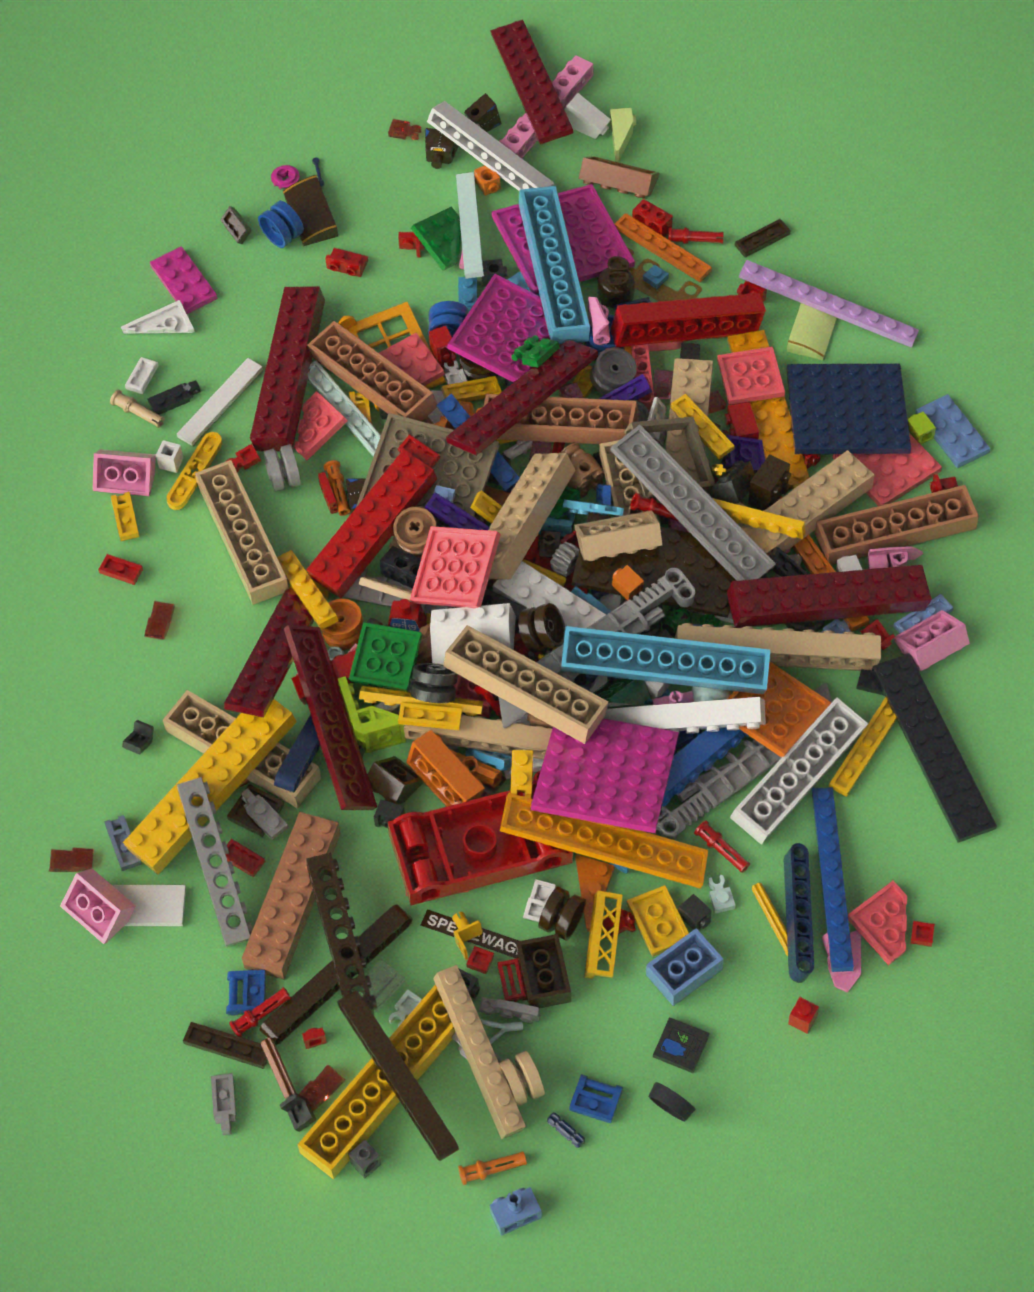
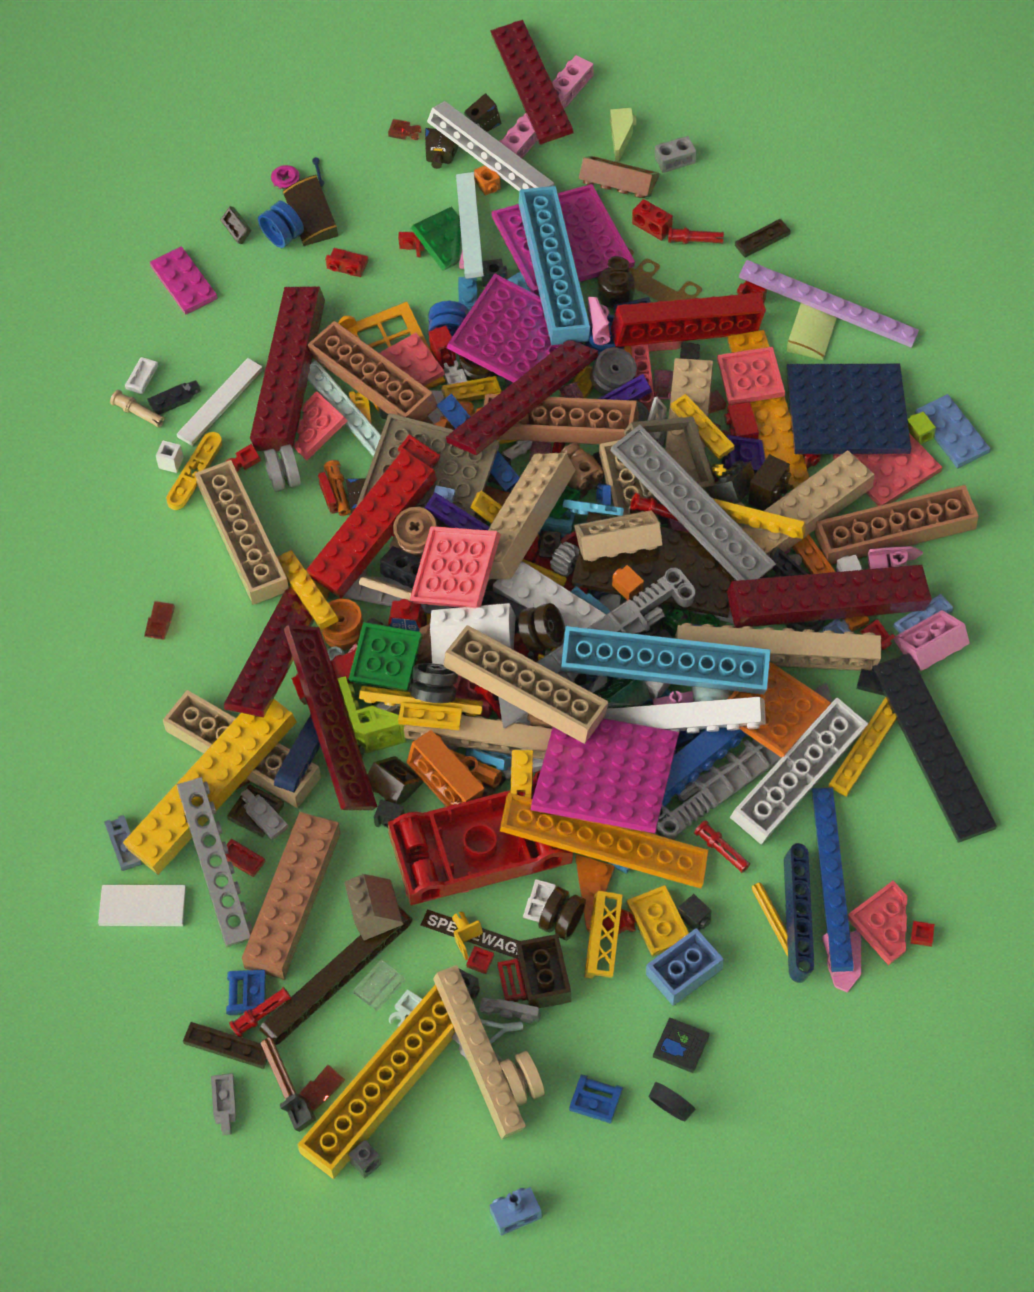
(71, 861): clear red slope -> none
(97, 905): bright pink slope -> none
(120, 569): red plate -> none
(123, 472): bright pink slope -> none
(125, 516): yellow plate -> none
(139, 738): pearl dark grey bracket -> none
(164, 320): white wing -> none
(314, 1037): red plate -> none
(318, 867): dark brown brick -> none
(373, 905): none -> dark tan slope
(398, 1075): dark brown beam -> none
(518, 1160): orange pin -> none
(537, 353): green plate -> none
(566, 1130): dark blue axle -> none
(586, 117): white slope -> none
(655, 276): dark azure plate -> none
(663, 247): orange plate -> none
(675, 154): none -> light grey brick
(721, 897): light aqua plate -> none
(803, 1015): red brick -> none
(942, 484): red bracket -> none

